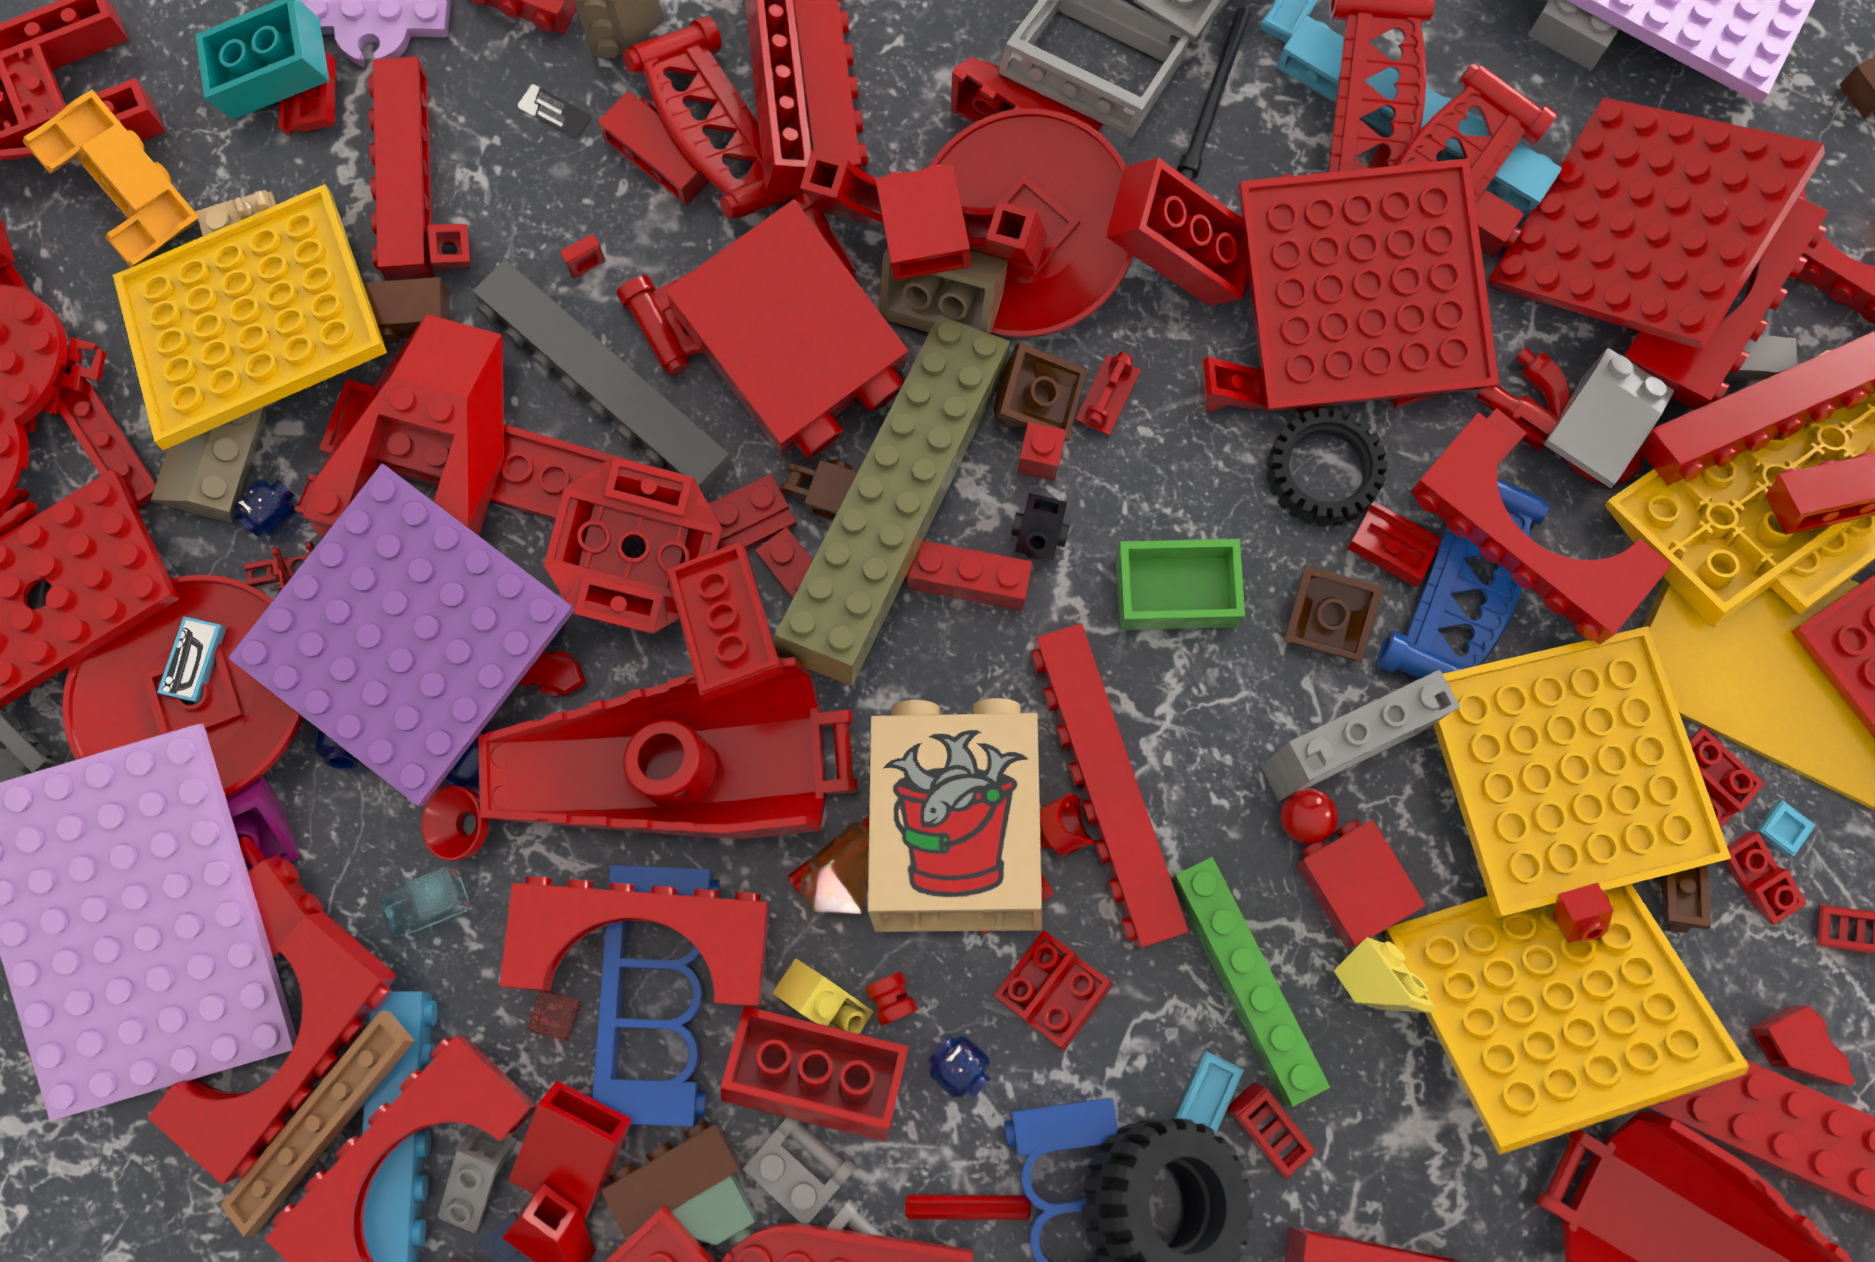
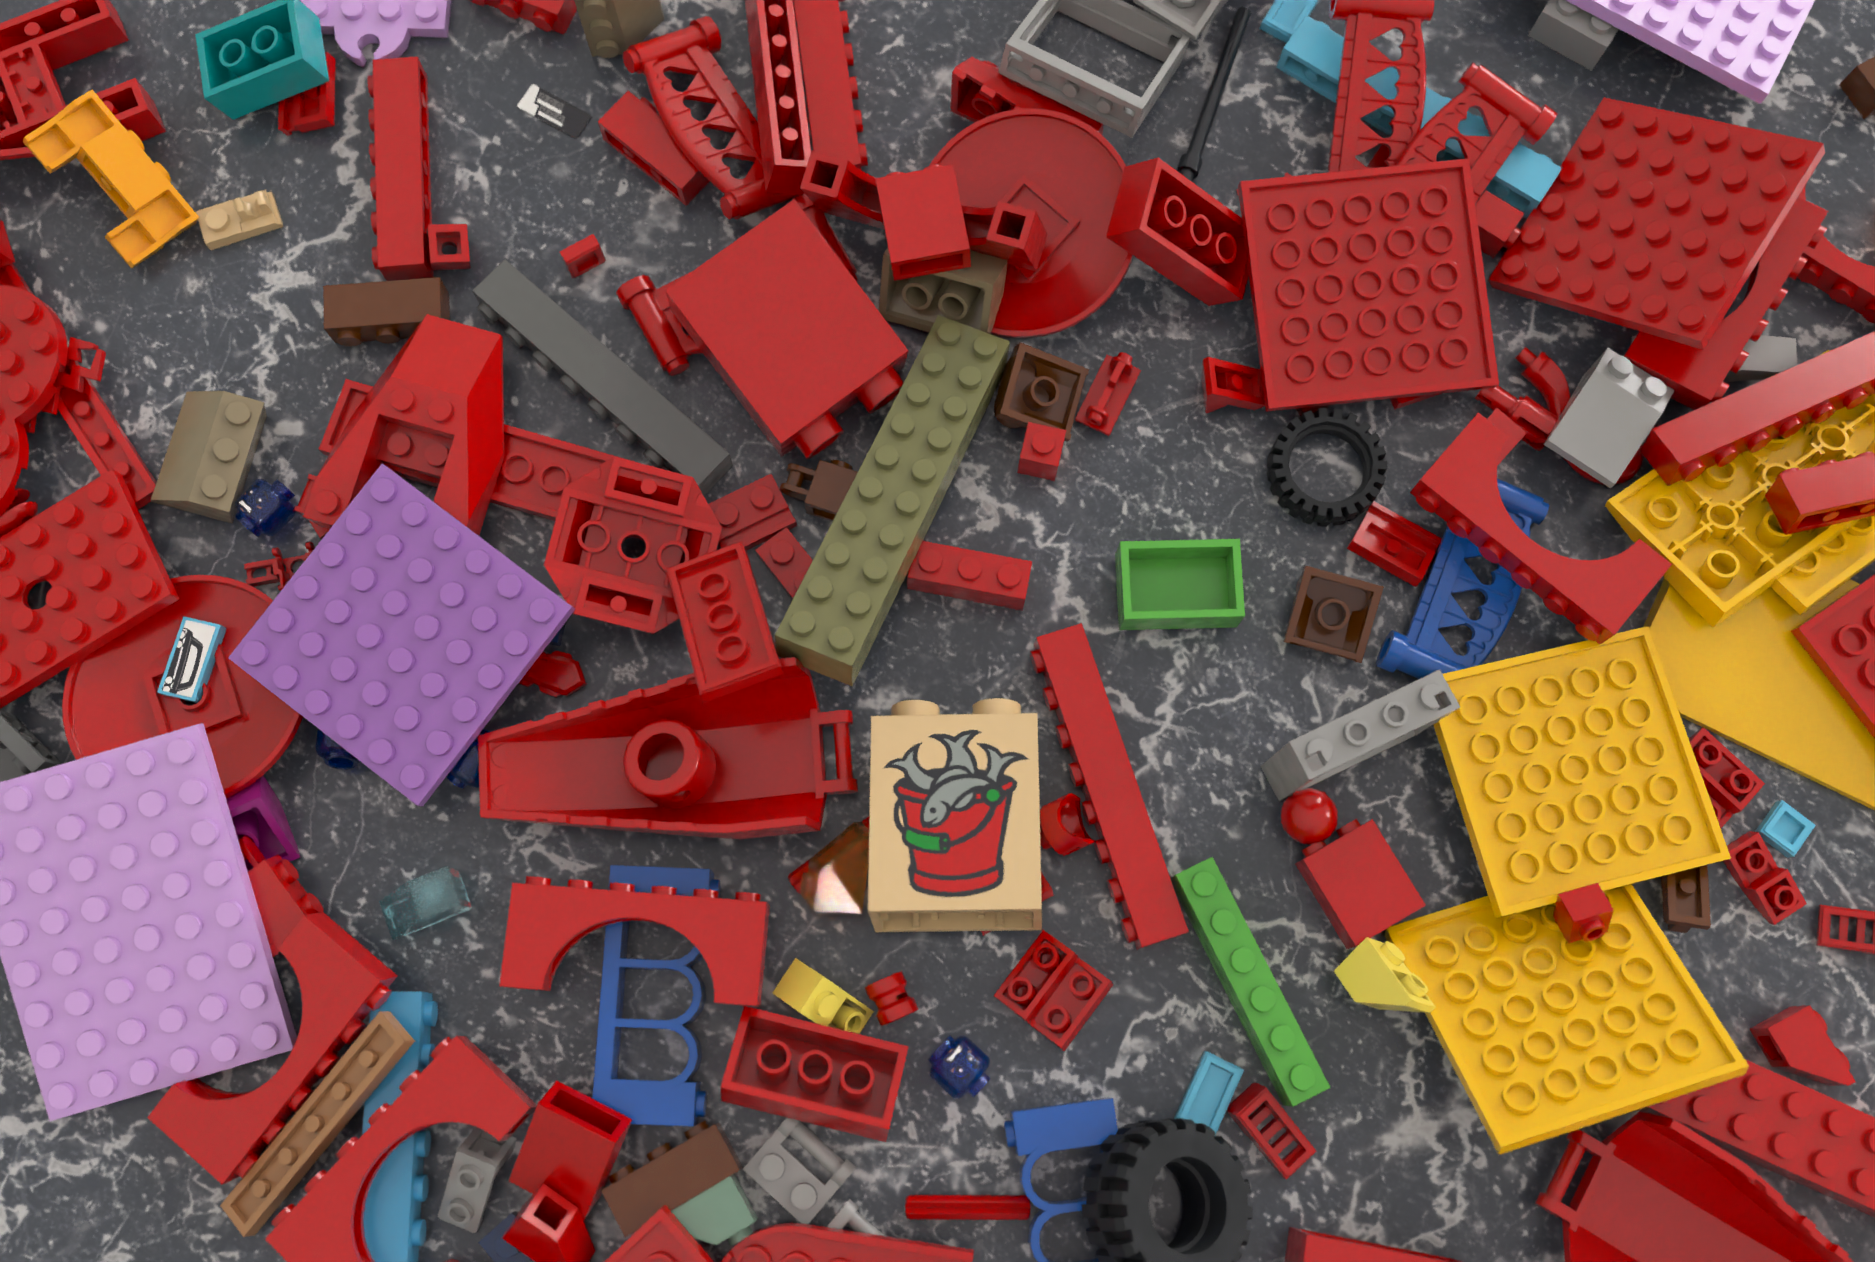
(246, 316): yellow plate -> none
(443, 823): red piece -> none
(554, 1015): clear red tile -> none
(1040, 527): black brick -> none

